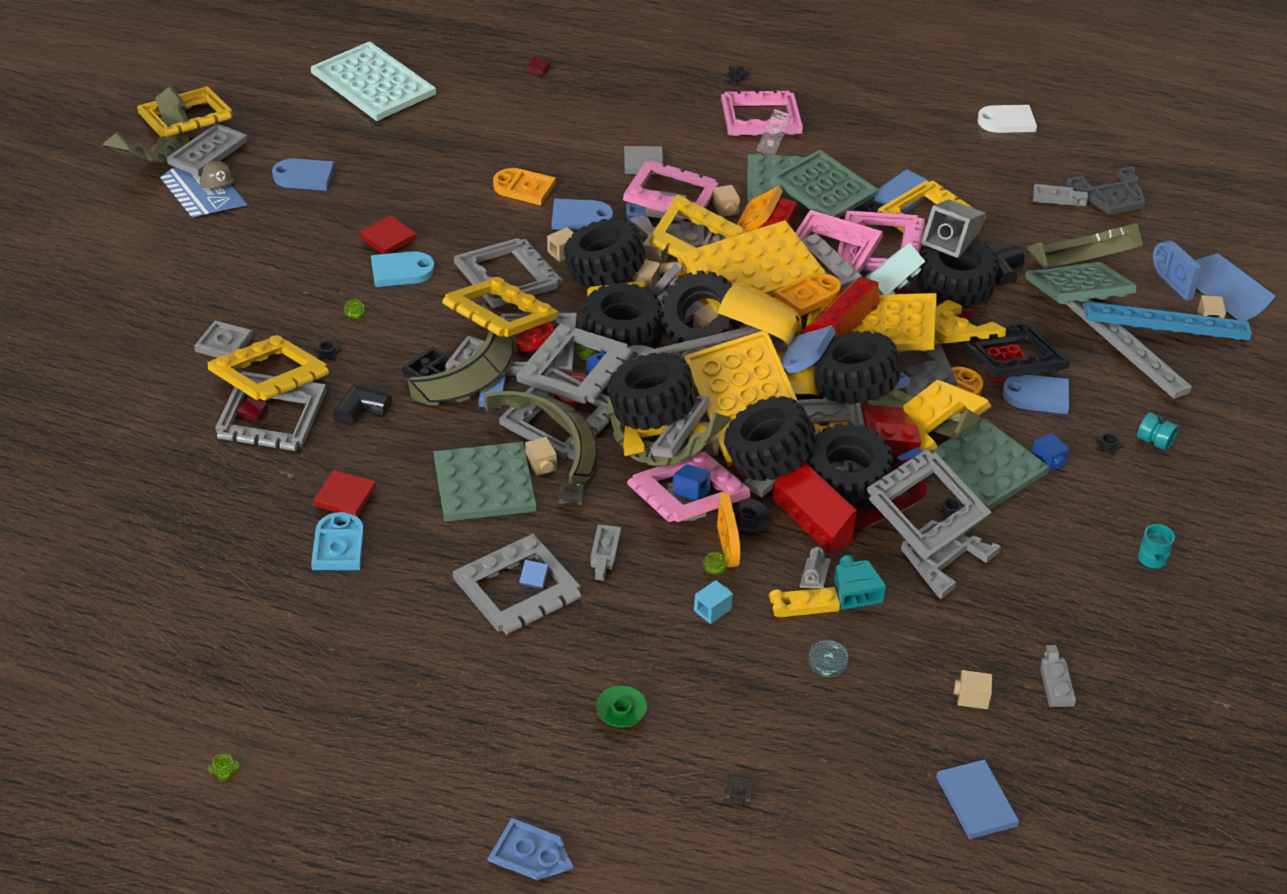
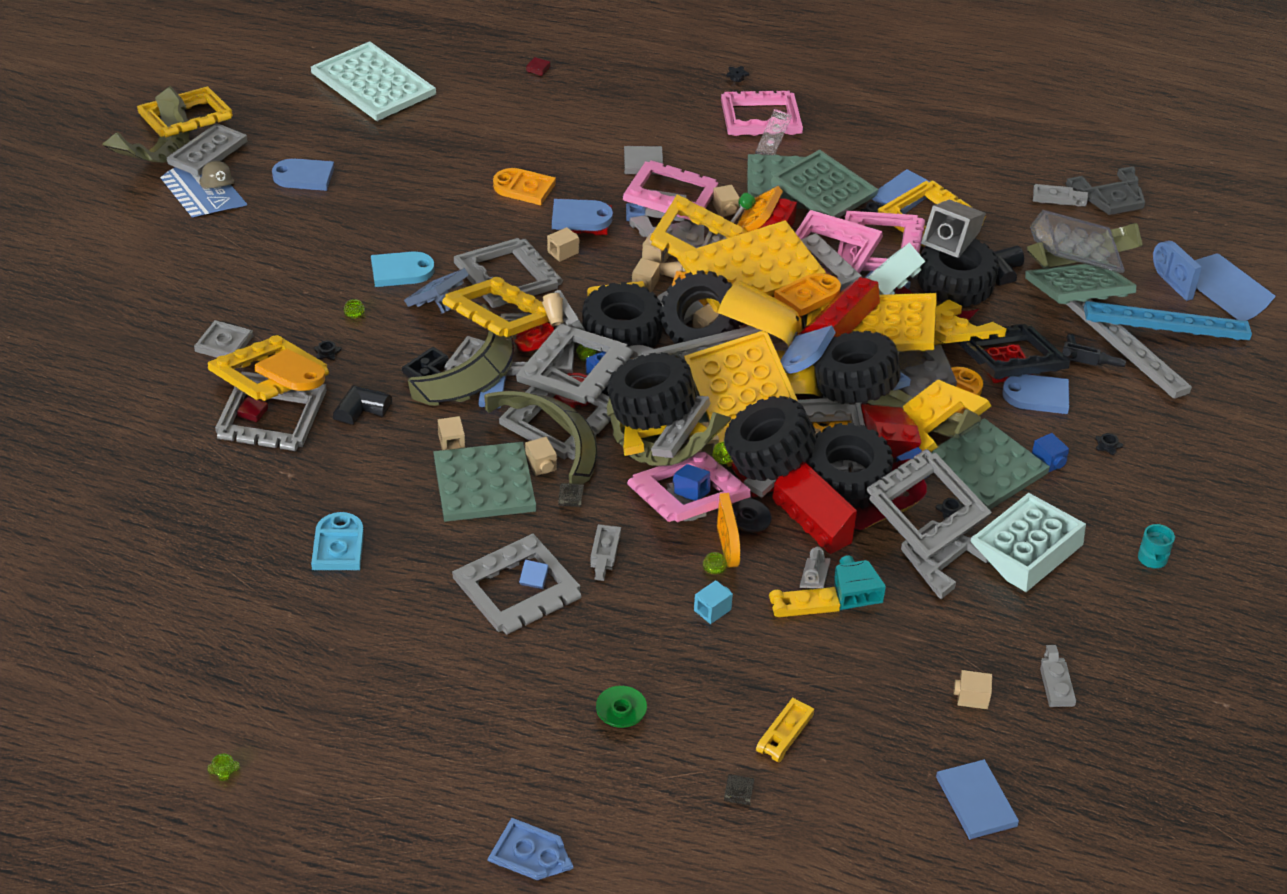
(292, 371): none -> light orange tile
(344, 493): red tile -> none
(388, 235): red tile -> none
(437, 290): none -> sand blue plate
(451, 433): none -> tan brick
(554, 308): none -> tan cone
(568, 313): none -> light grey hinge
(604, 252): black tyre -> none
(668, 278): light grey plate -> none
(720, 454): none -> clear neon green plate
(745, 202): none -> green hinge
(785, 729): none -> yellow plate
(828, 667): clear light blue piece -> none
(1007, 118): white tile -> none
(1029, 541): none -> light aqua slope
(1077, 240): none -> clear slope
(1088, 355): none -> black piece
(1159, 432): teal wheel -> none
(1211, 306): tan brick -> none

